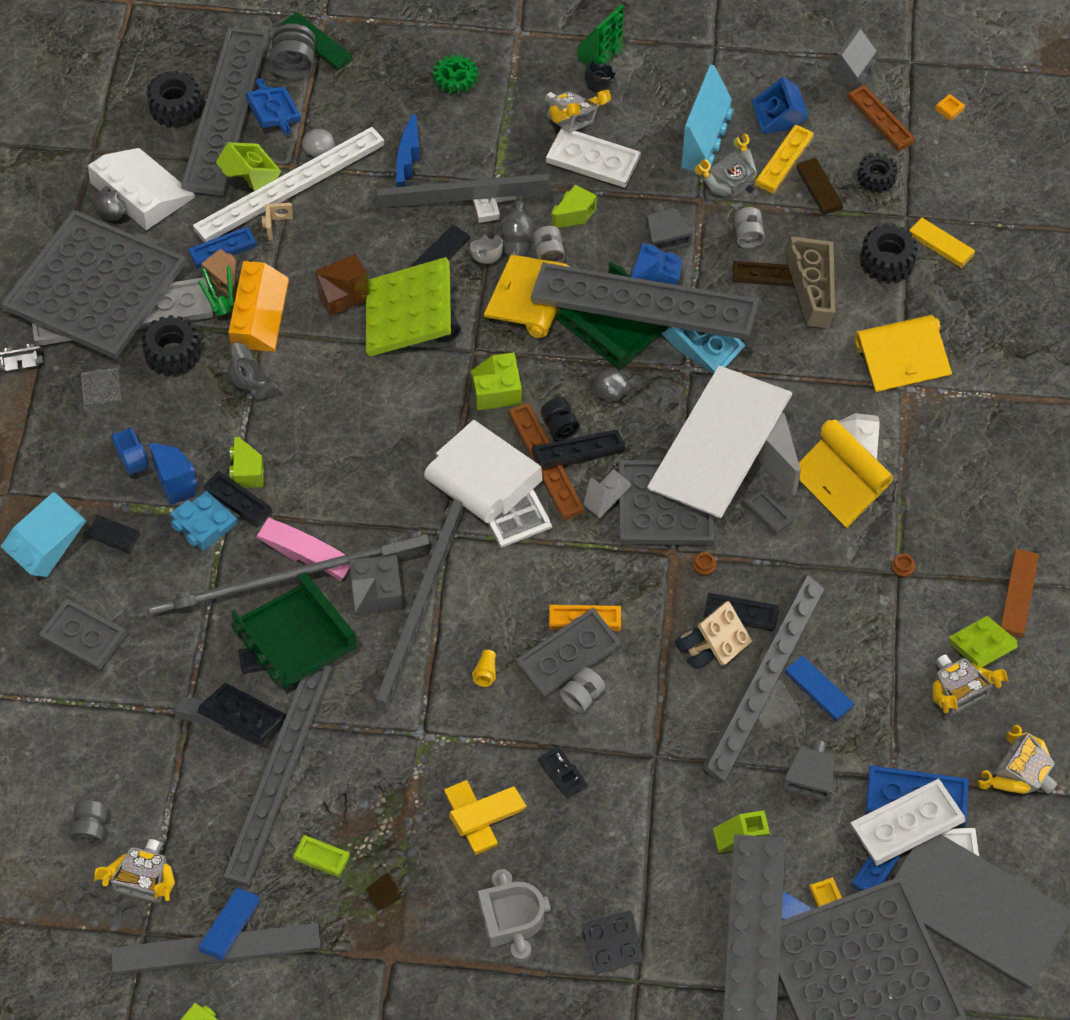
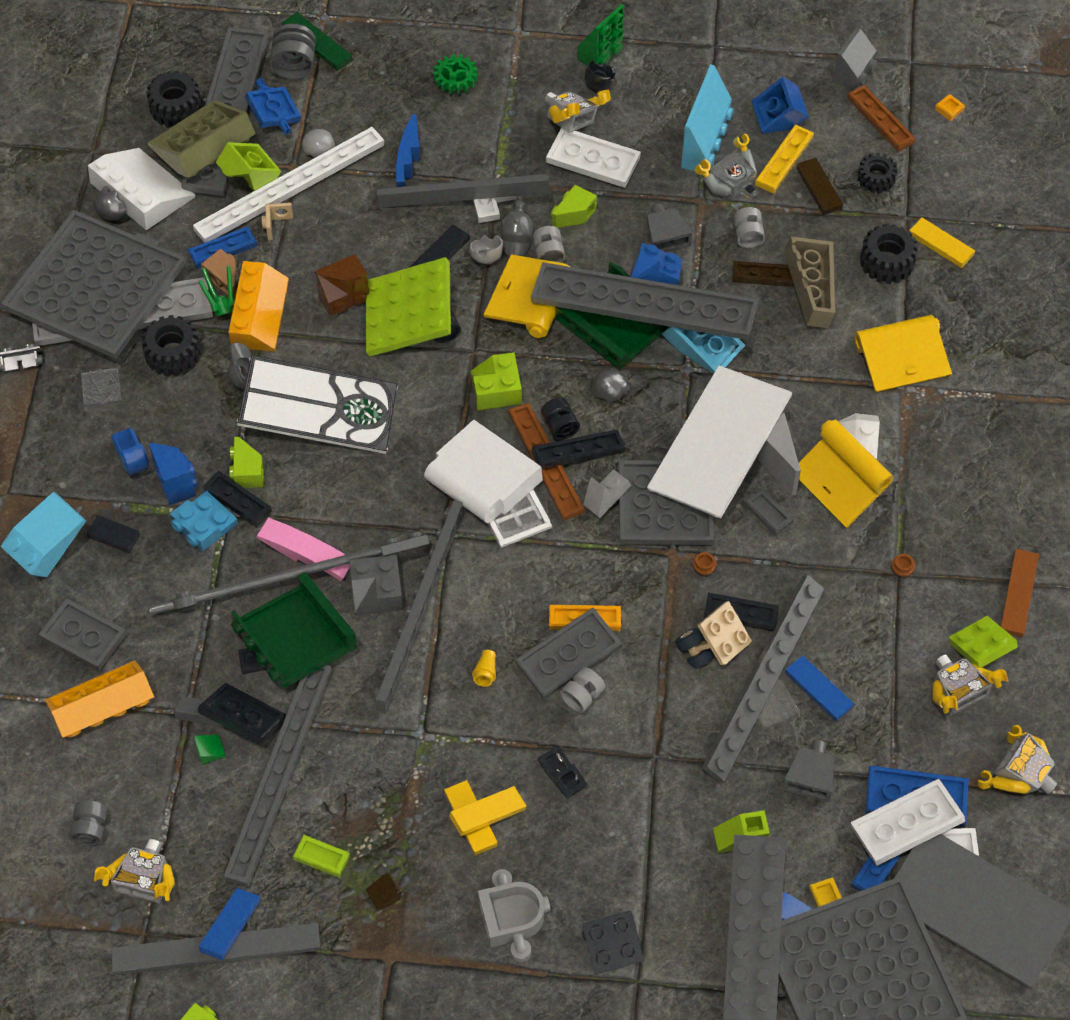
(99, 699): none -> light orange slope
(202, 137): none -> olive slope
(209, 748): none -> green slope
(317, 404): none -> white piece

